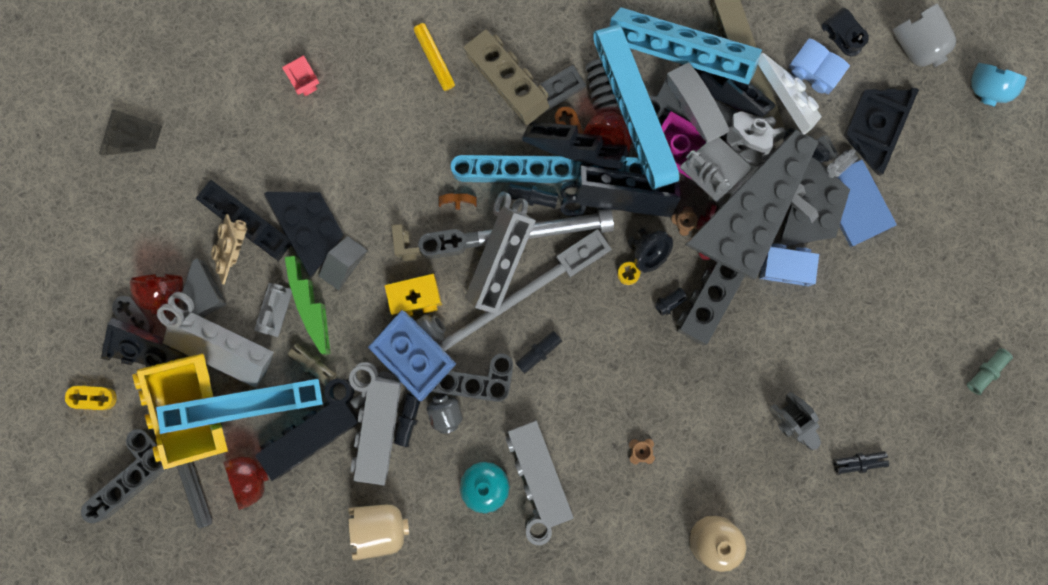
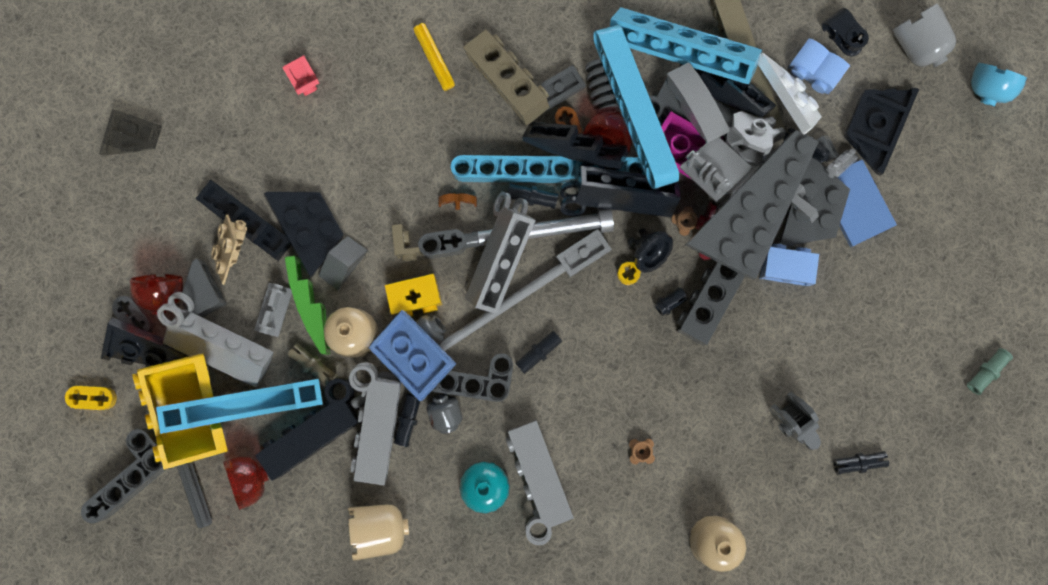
(350, 332): none -> tan cylinder

